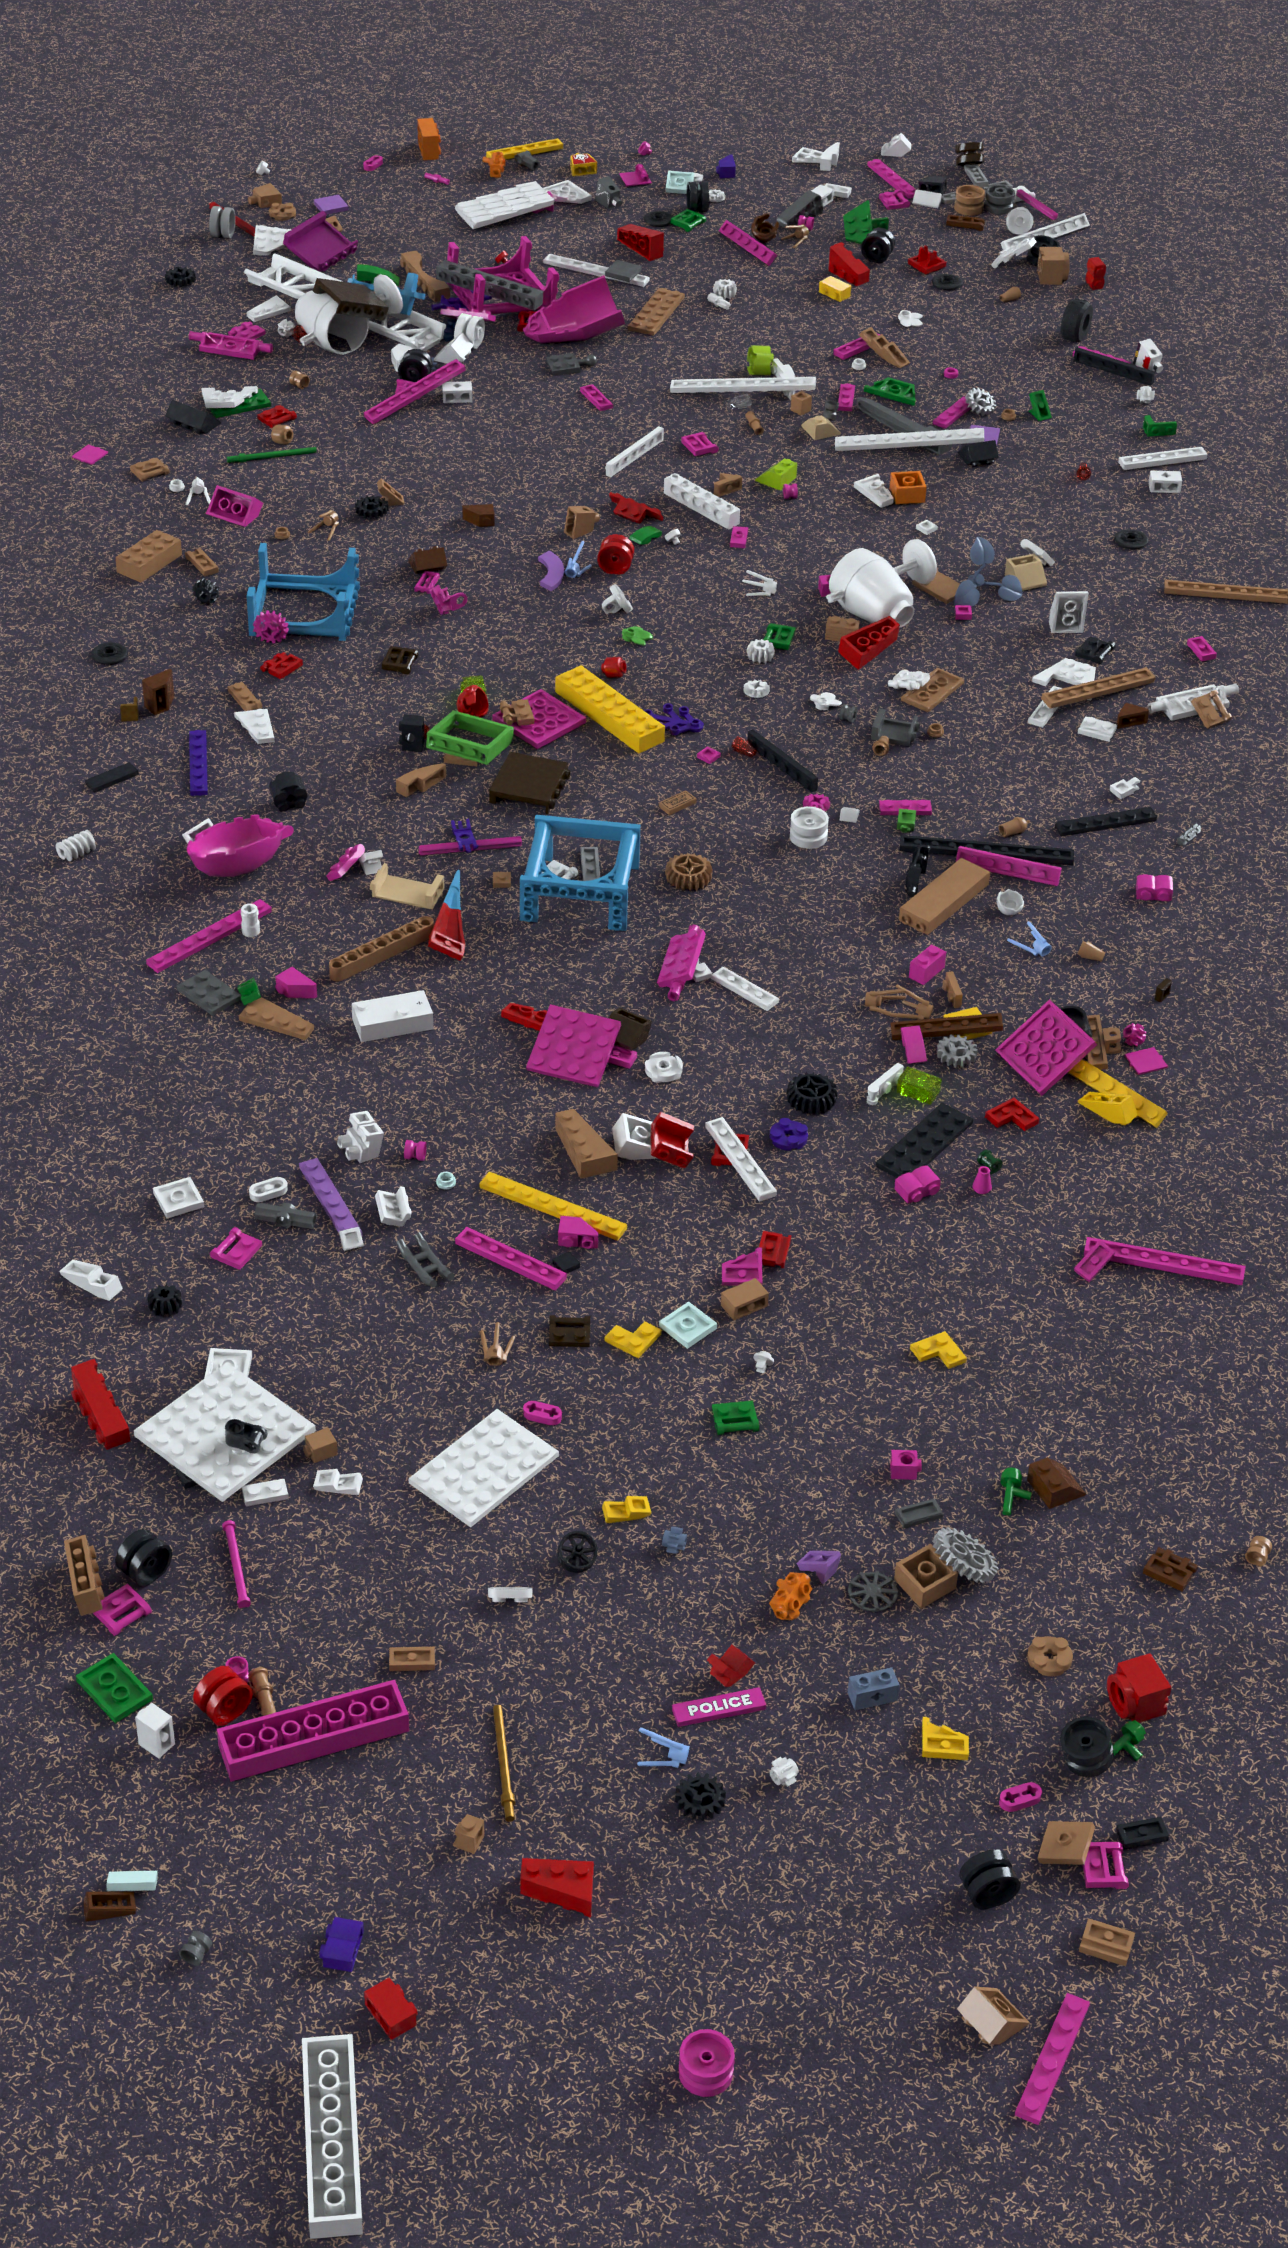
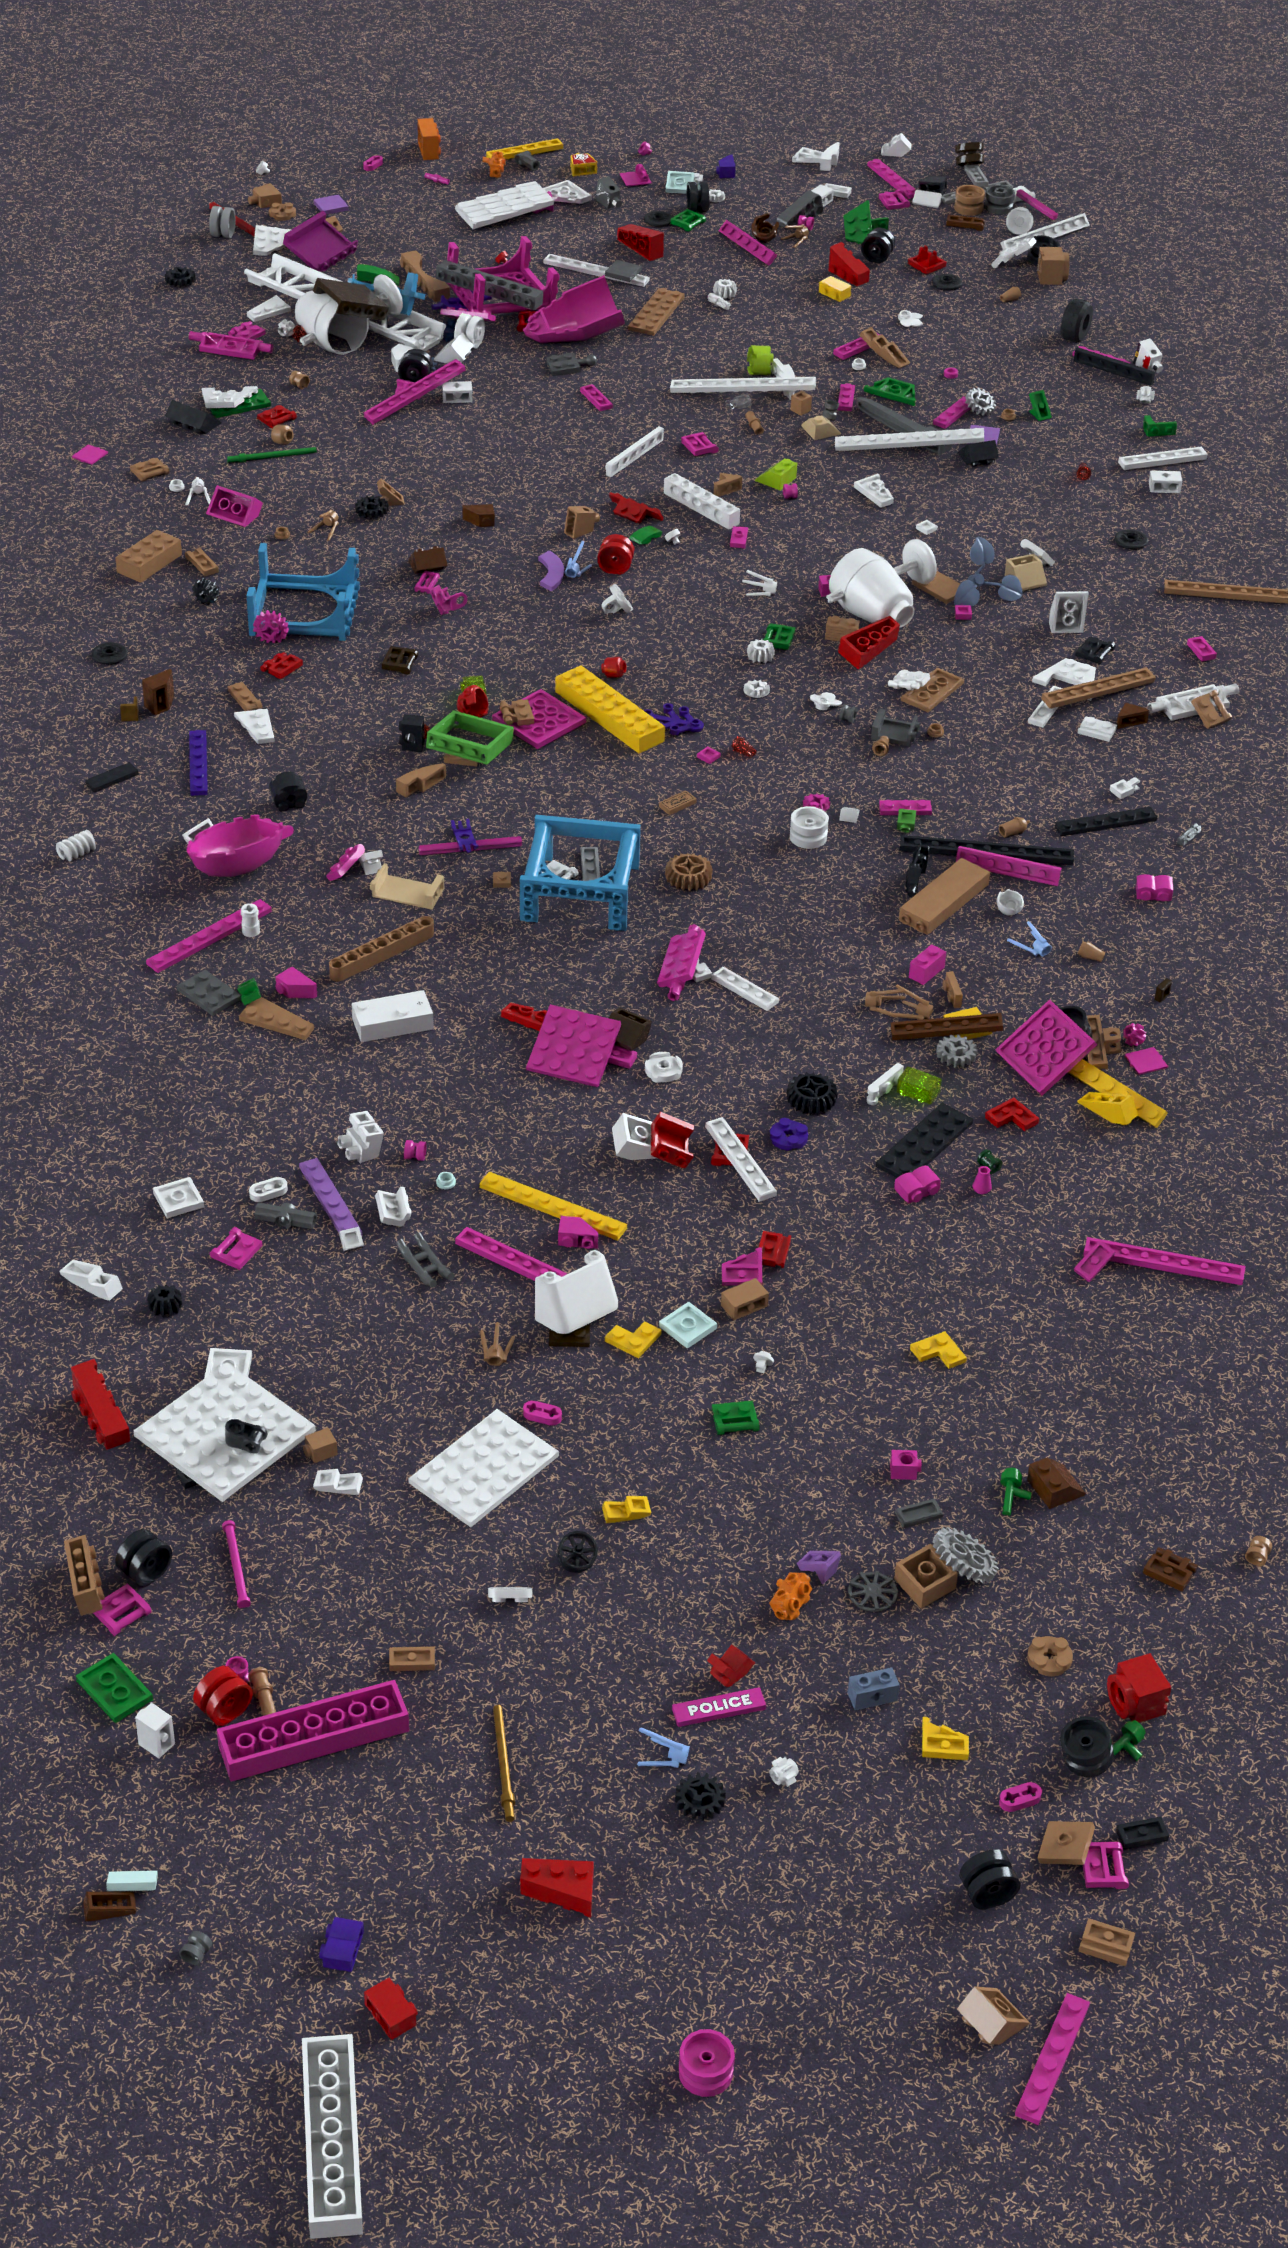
(265, 1492): white plate -> none
(447, 930): red plate -> none
(469, 1833): medium nougat brick -> none
(530, 780): dark brown panel -> none
(566, 1262): black tile -> none
(577, 1297): none -> white windscreen
(584, 1145): medium nougat wedge -> none
(636, 635): bright green plate -> none
(674, 1540): sand blue gear -> none
(783, 761): black plate -> none
(907, 487): orange brick -> none
(914, 1044): dark pink slope -> none
(1095, 273): red brick -> none

